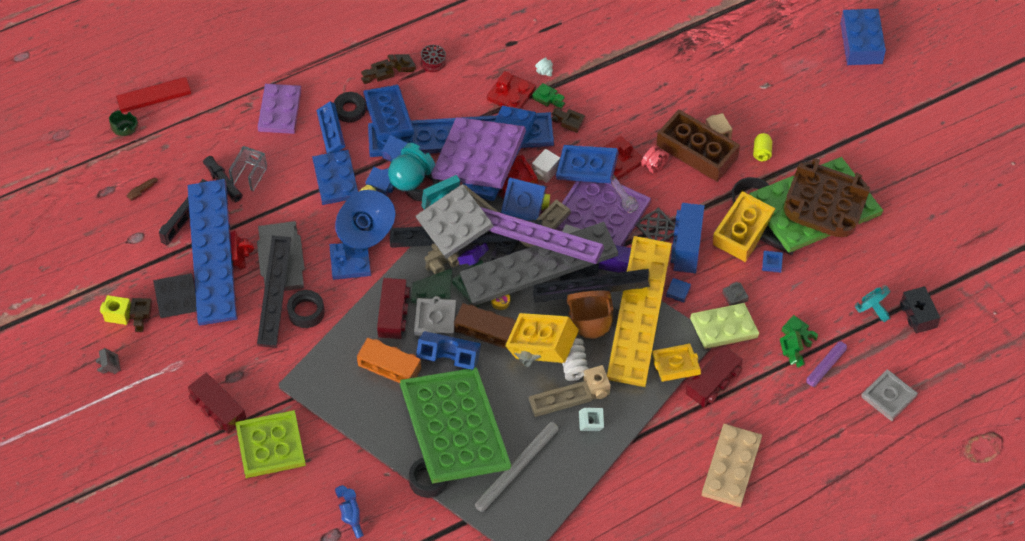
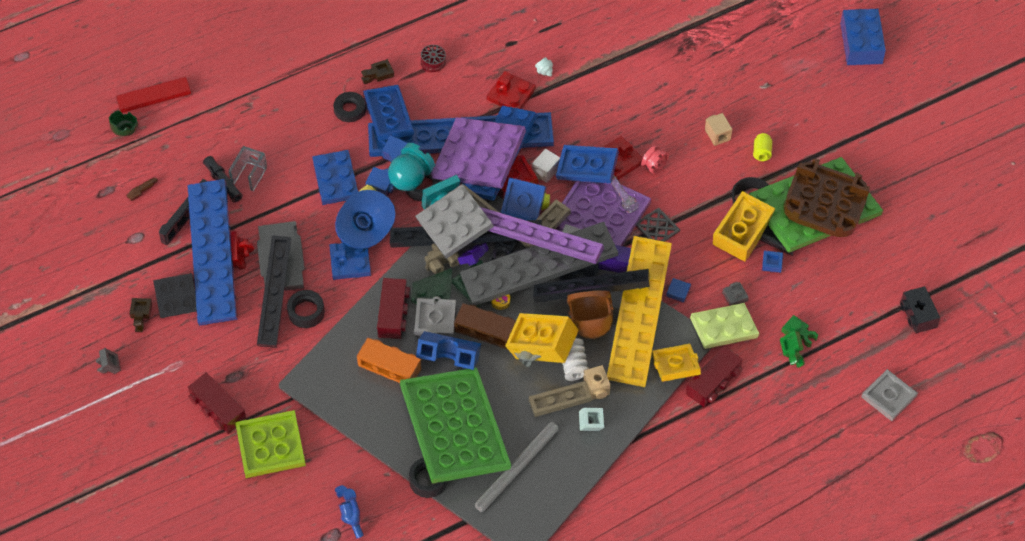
(119, 316): neon yellow brick -> none
(279, 108): medium lavender plate -> none
(330, 128): blue plate -> none
(402, 62): dark brown plate -> none
(547, 95): green plate -> none
(570, 120): dark brown plate -> none
(687, 237): blue brick -> none
(698, 145): reddish brown brick -> none
(731, 465): tan plate -> none
(825, 365): medium lavender axle -> none
(873, 300): teal tile -> none

